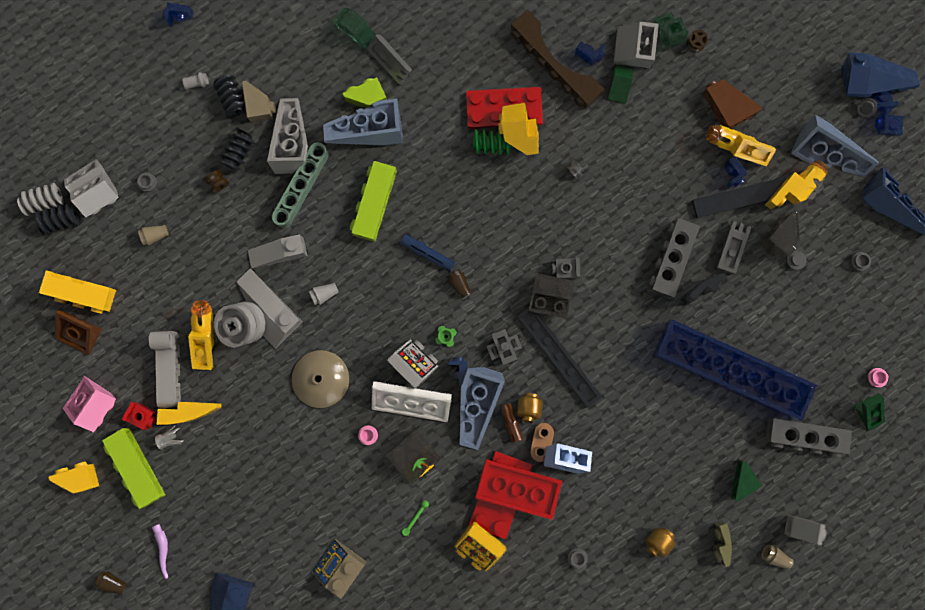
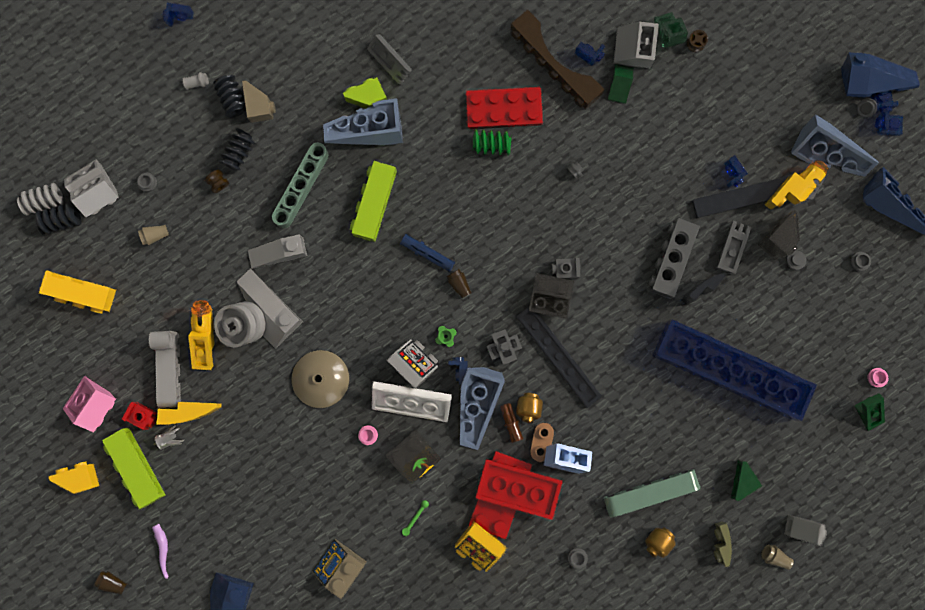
(76, 332): reddish brown slope -> none
(289, 139): light grey wedge -> none
(323, 293): light grey cone -> none
(355, 26): clear green brick -> none
(518, 129): yellow piece -> none
(648, 495): none -> sand green beam
(729, 104): reddish brown slope -> none
(740, 144): yellow plate -> none
(839, 438): dark grey brick -> none

